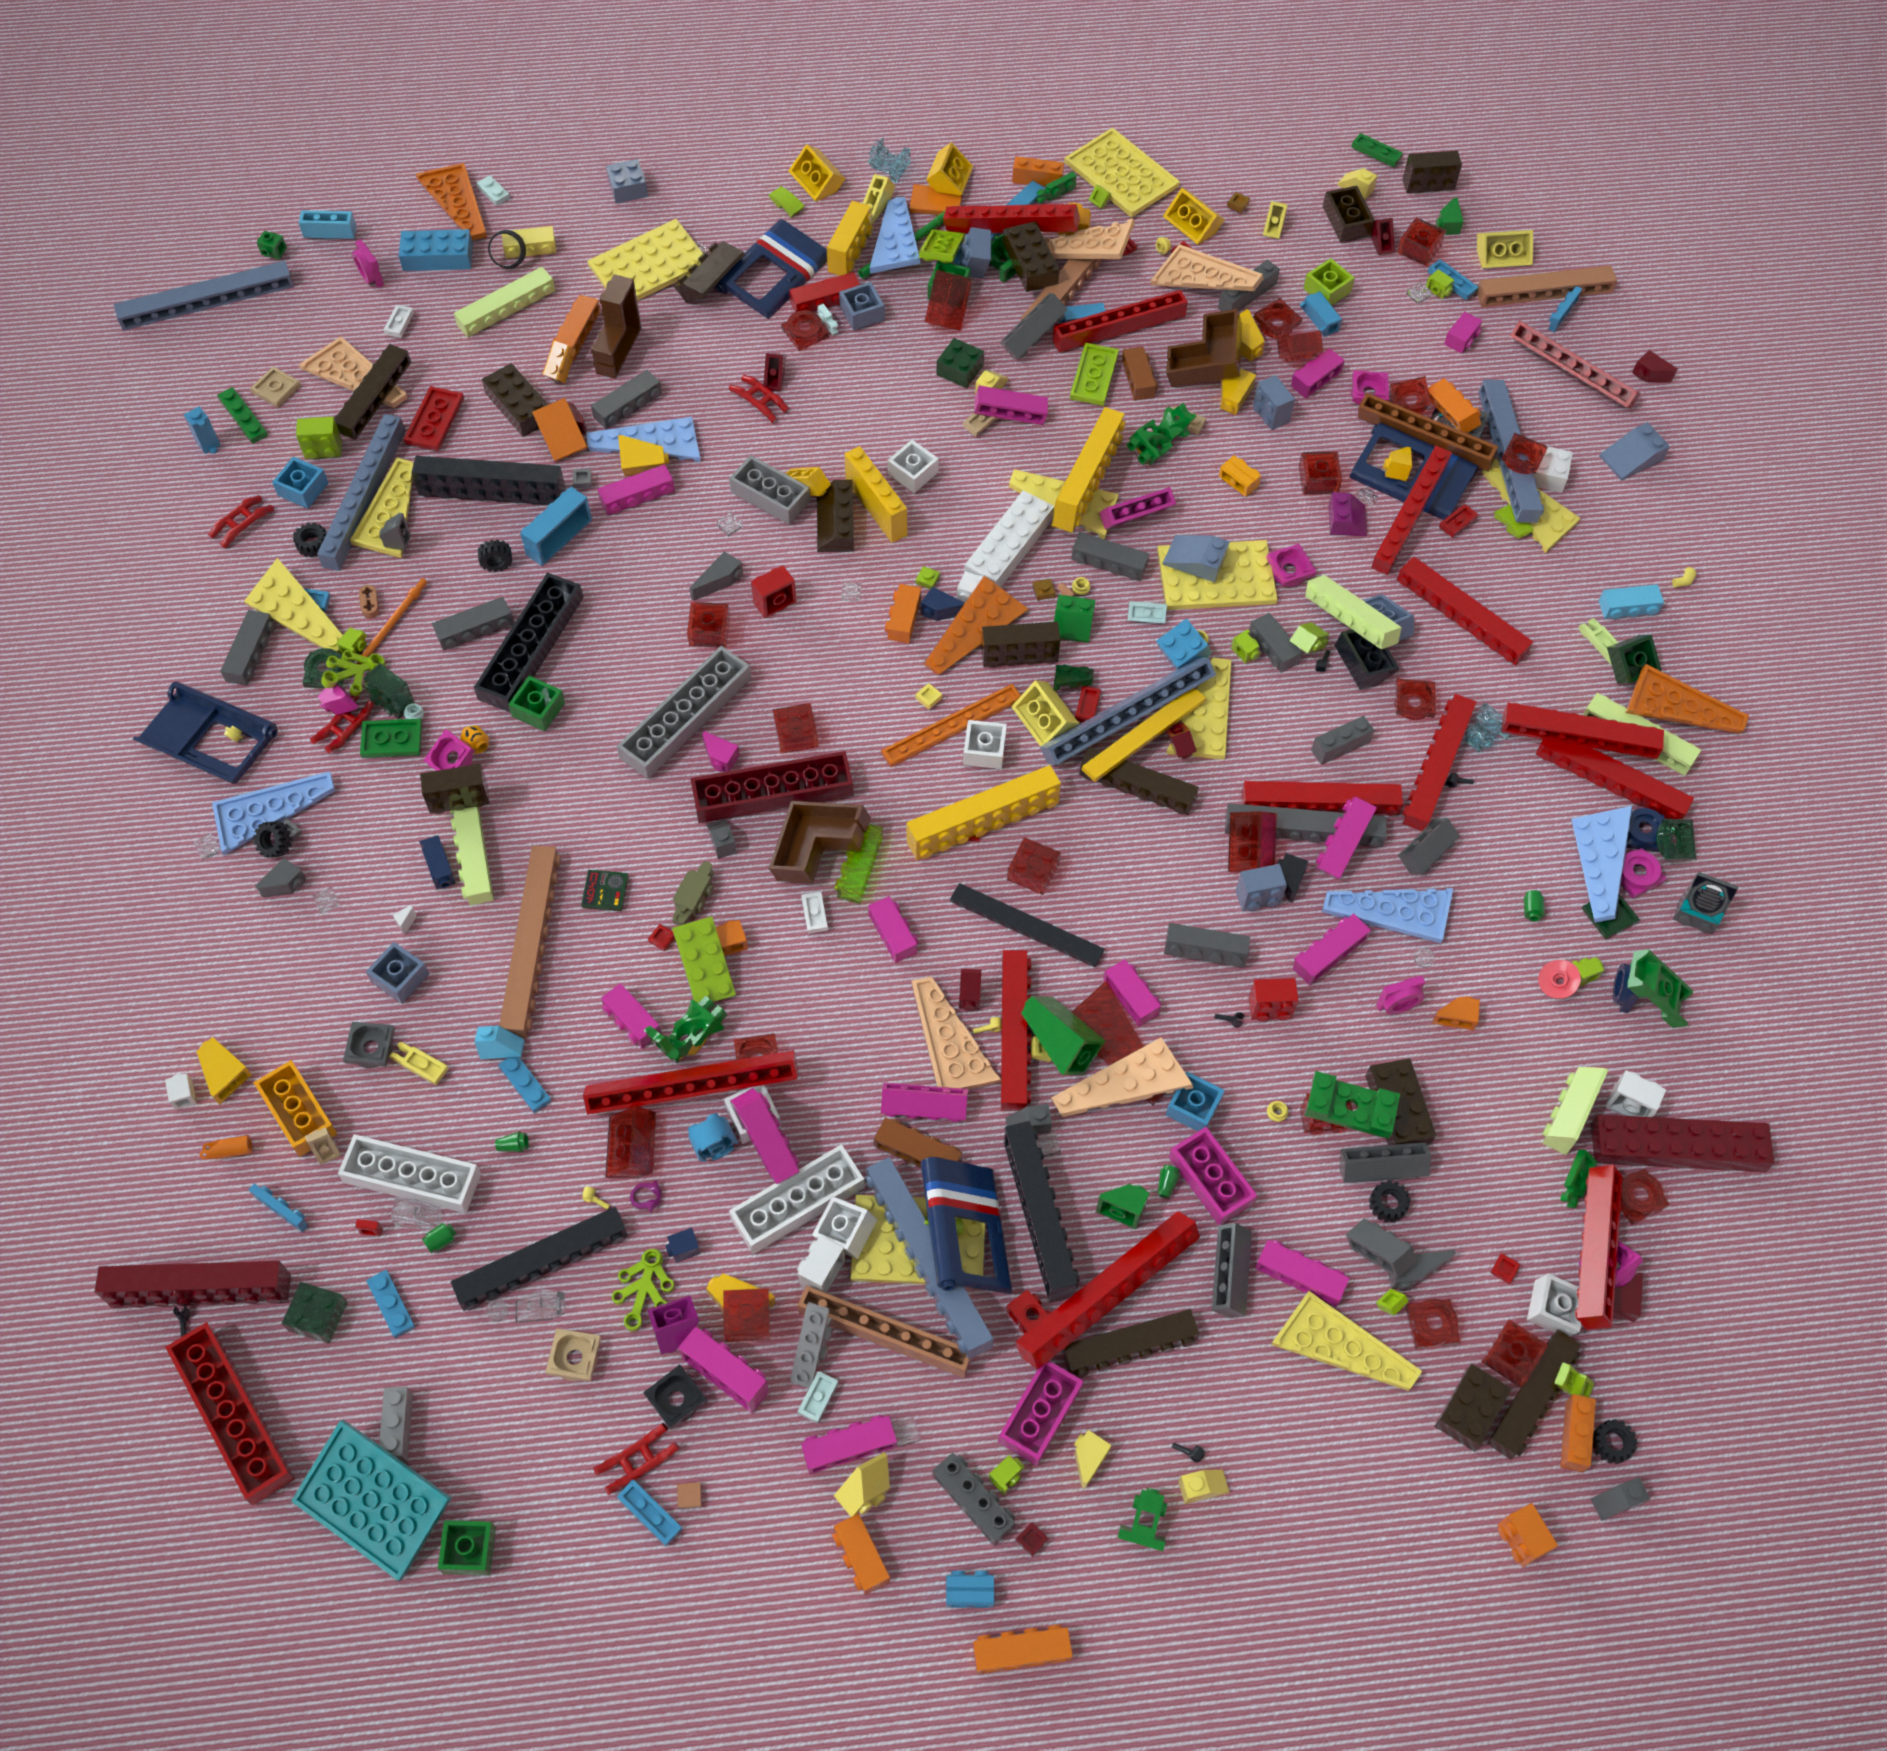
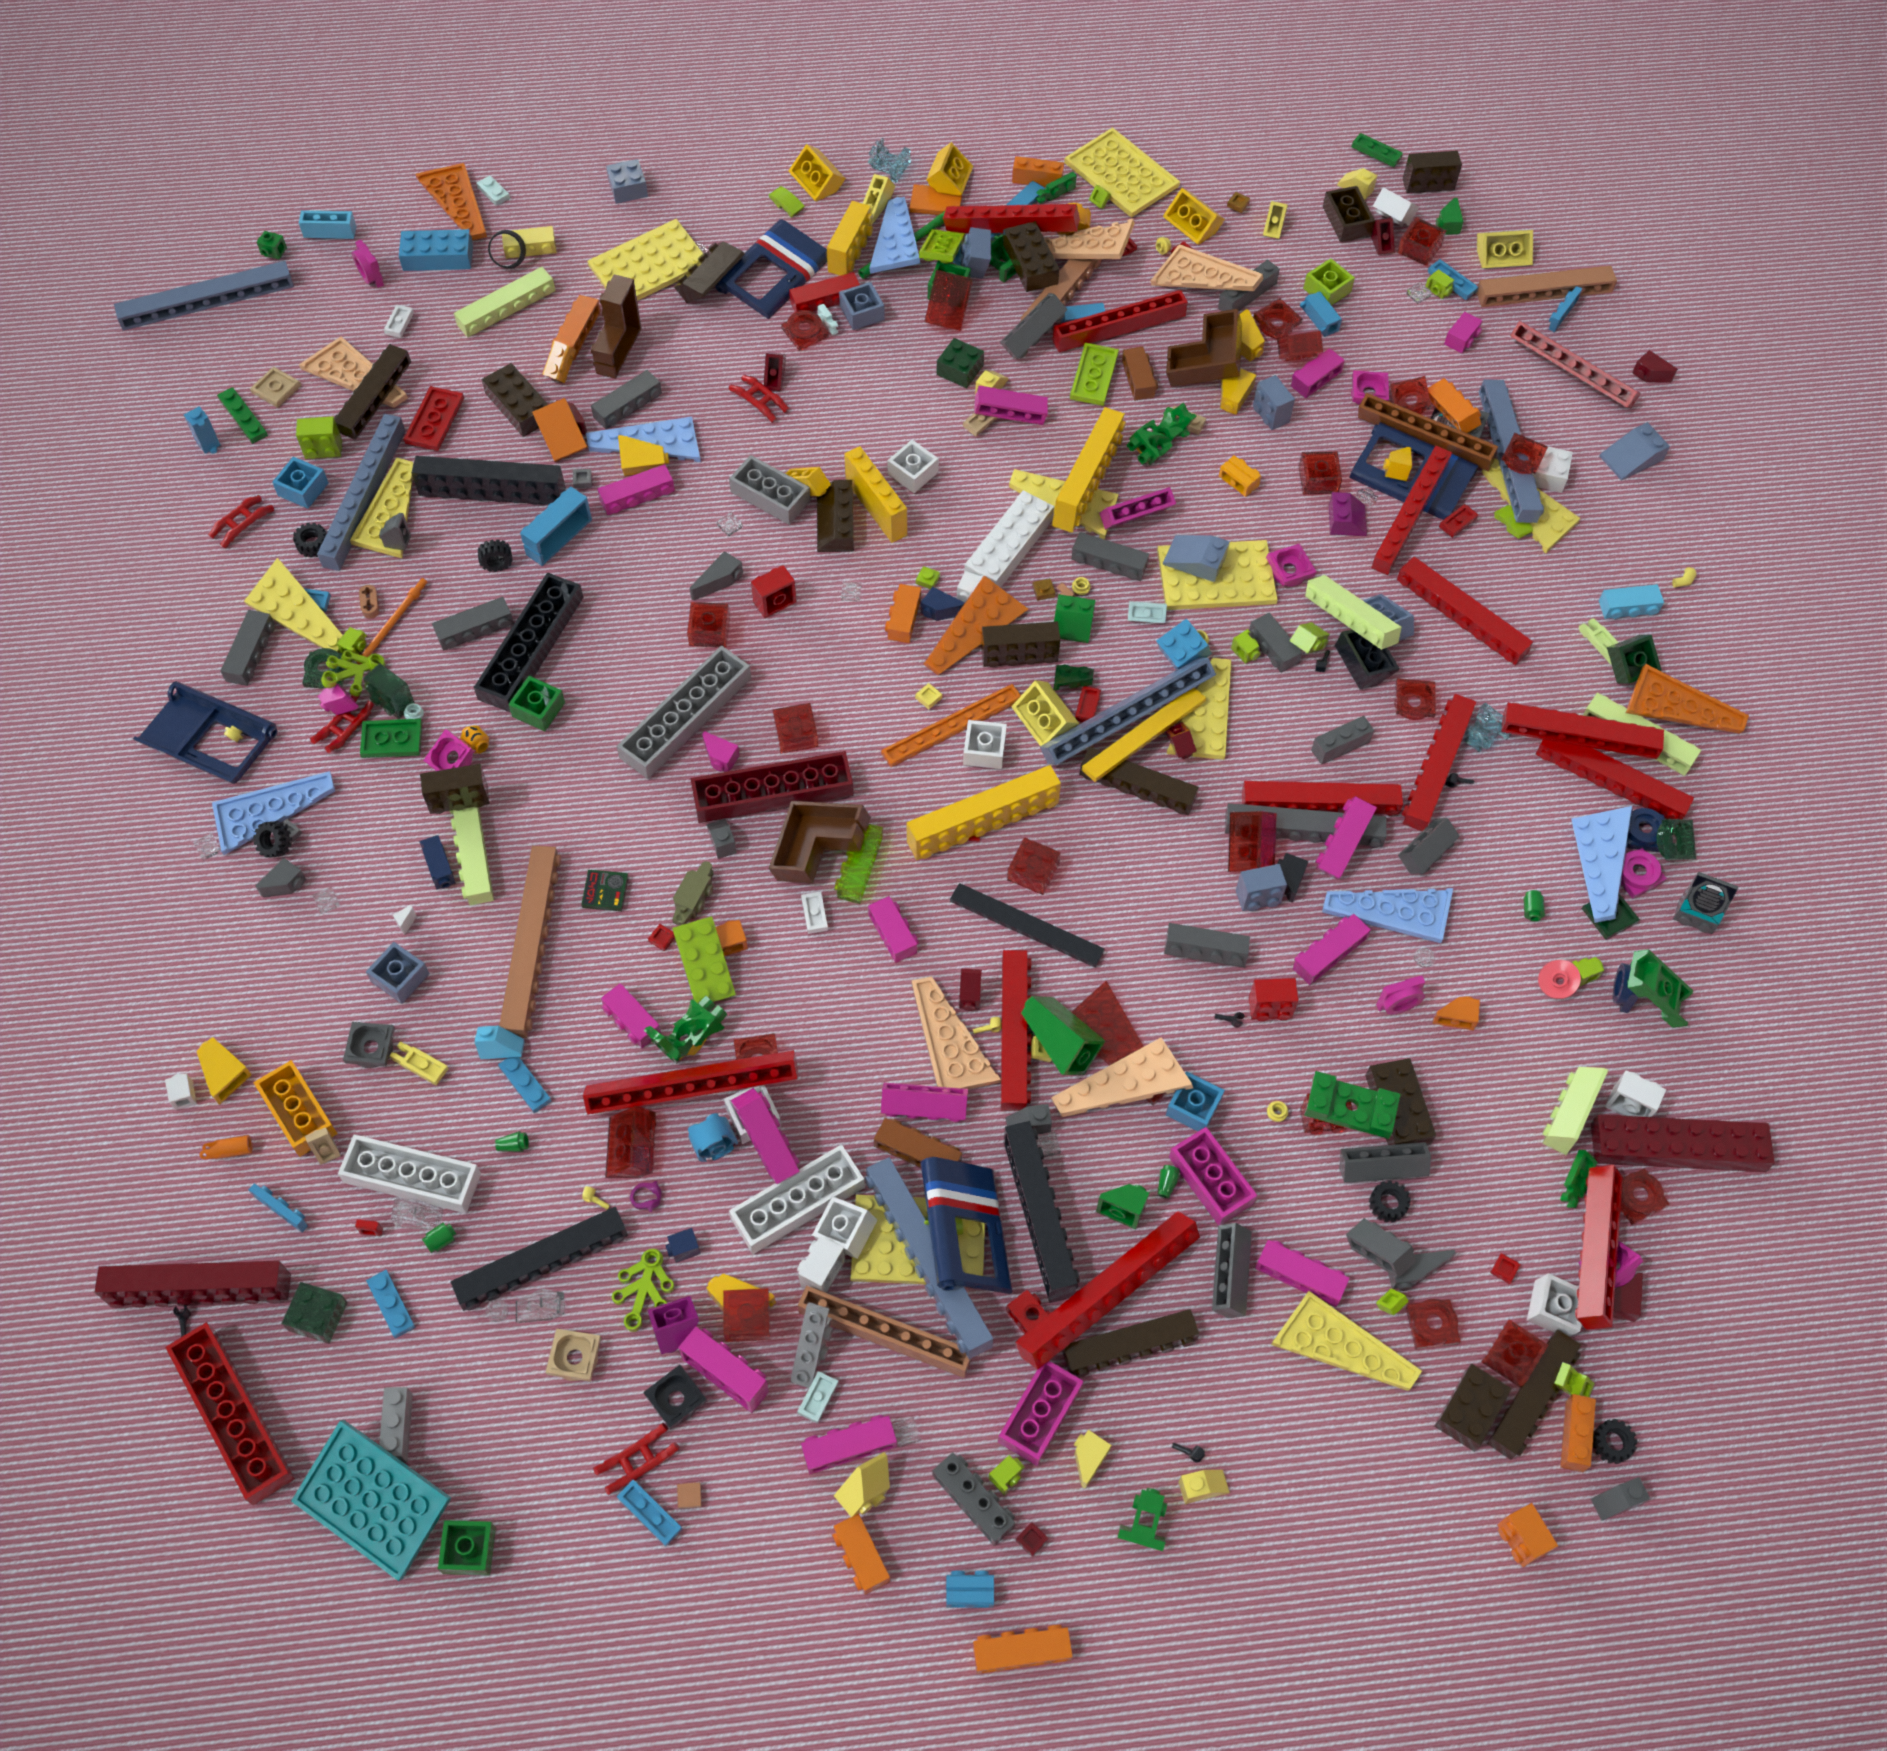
(1132, 992): dark pink brick -> none
(1392, 205): none -> white brick

